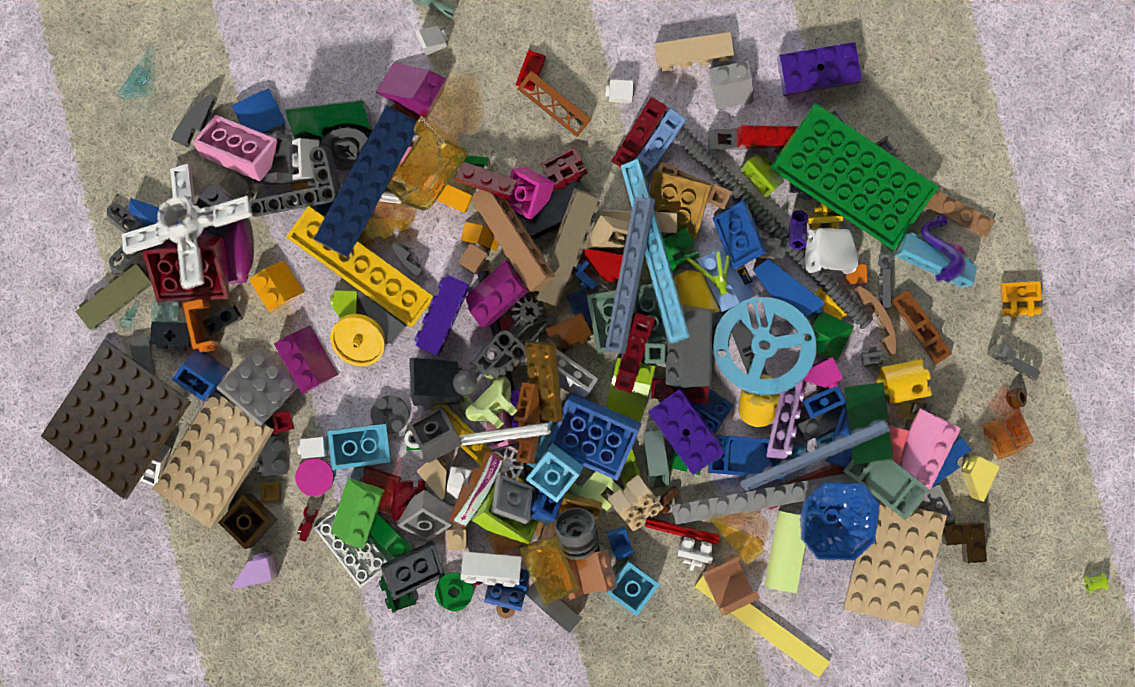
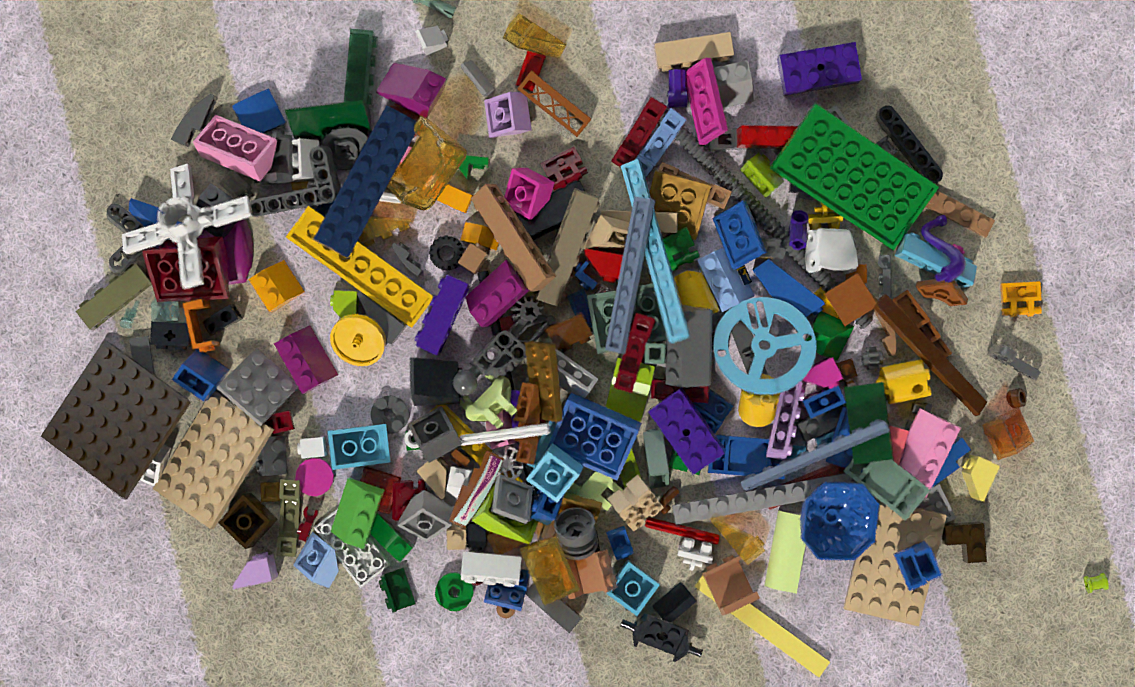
(130, 87): clear light blue slope -> none
(289, 517): none -> olive slope
(317, 561): none -> light blue slope
(359, 66): none -> clear green brick
(412, 570): black tile -> none
(446, 241): none -> black tyre
(460, 458): none -> dark orange plate
(475, 537): none -> black brick
(477, 78): none -> light grey slope
(486, 180): dark red plate -> none
(507, 114): none -> lavender slope
(531, 37): none -> clear yellow slope
(619, 91): white brick -> none
(674, 603): none -> black panel
(675, 642): none -> black plate
(677, 94): none -> dark purple piece
(705, 101): none -> dark pink plate
(721, 279): lime plant -> none
(847, 371): none -> reddish brown plate
(851, 299): none -> dark orange tile
(908, 135): none -> black beam
(917, 565): none -> blue plate
(930, 354): none -> reddish brown tile
(944, 291): none -> dark orange tile

